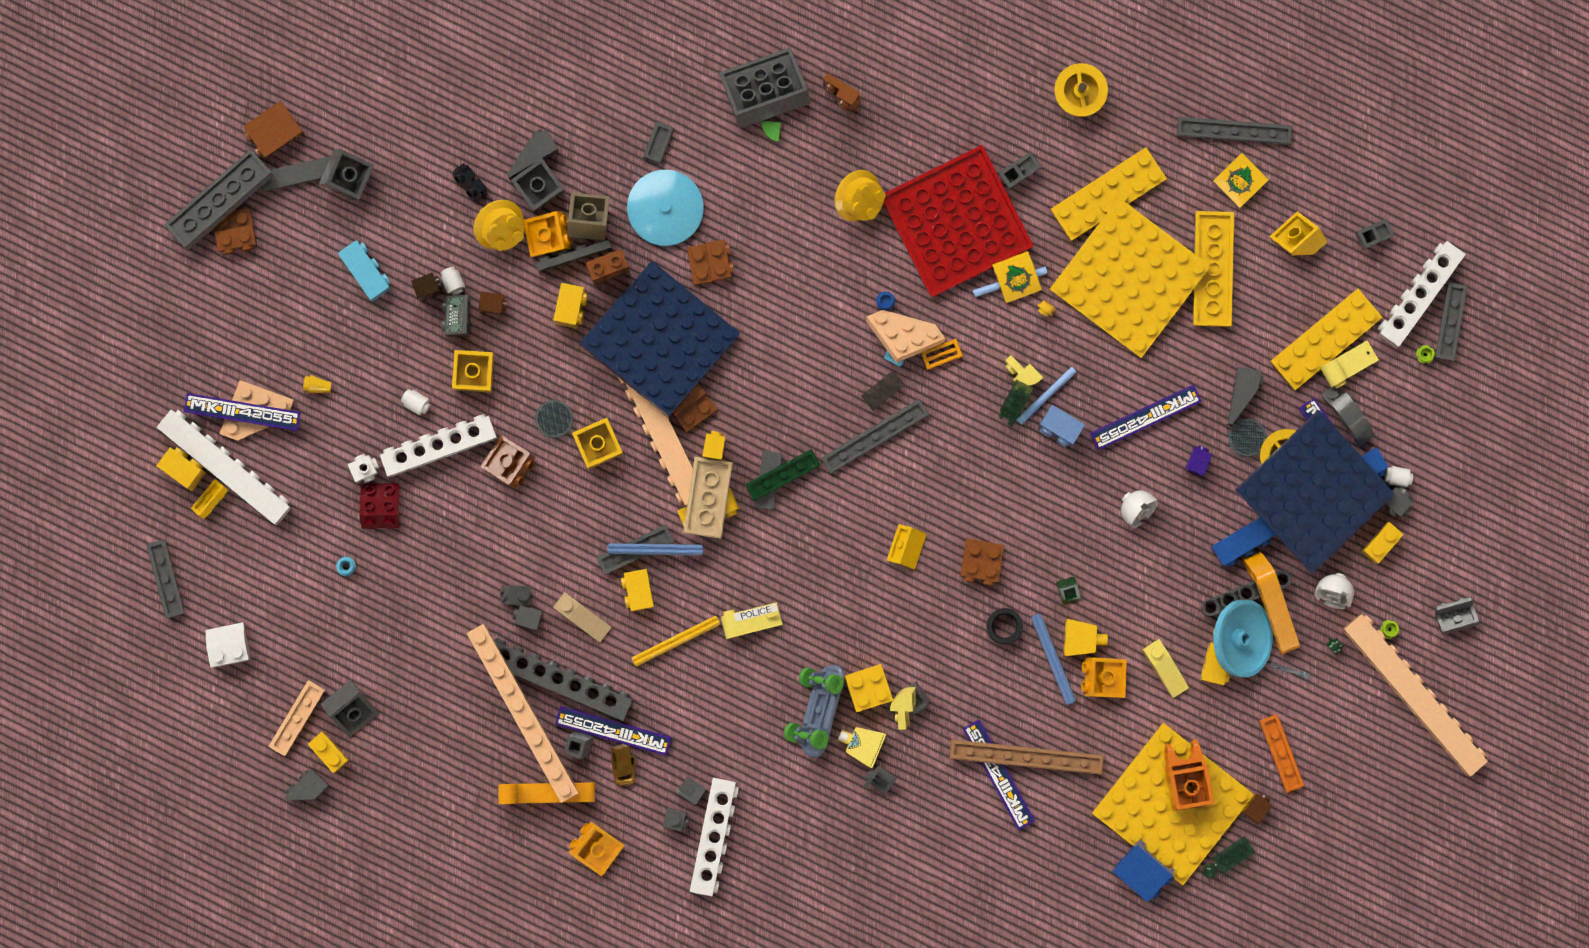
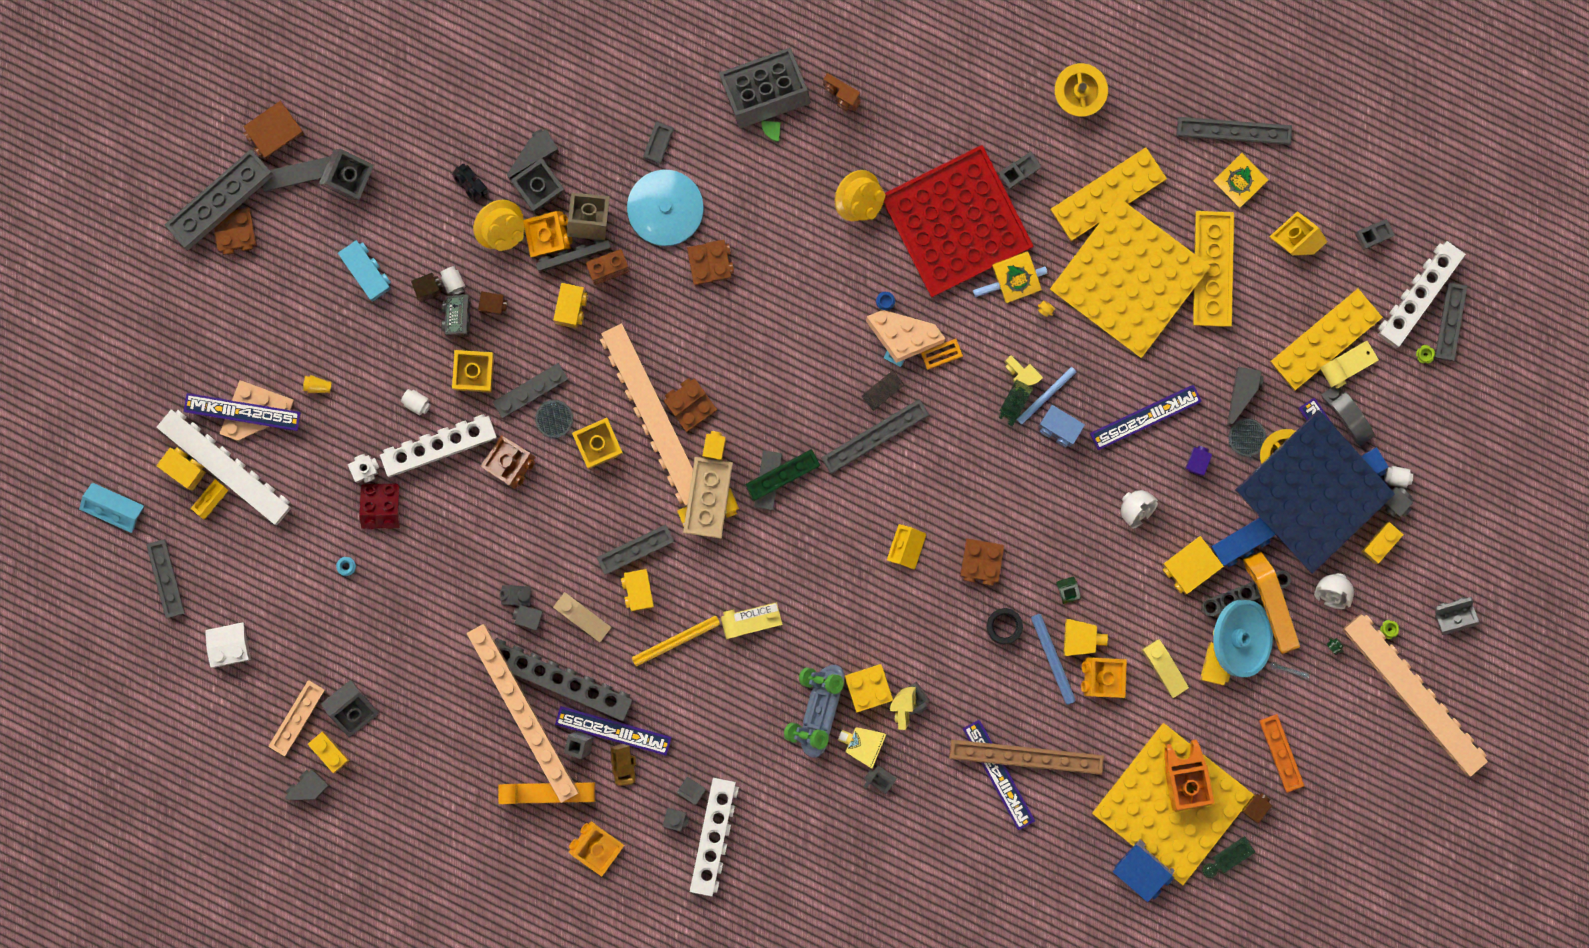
(111, 507): none -> medium azure panel
(530, 390): none -> dark grey plate
(655, 549): medium blue axle -> none
(659, 339): dark blue plate -> none
(1192, 566): none -> yellow brick

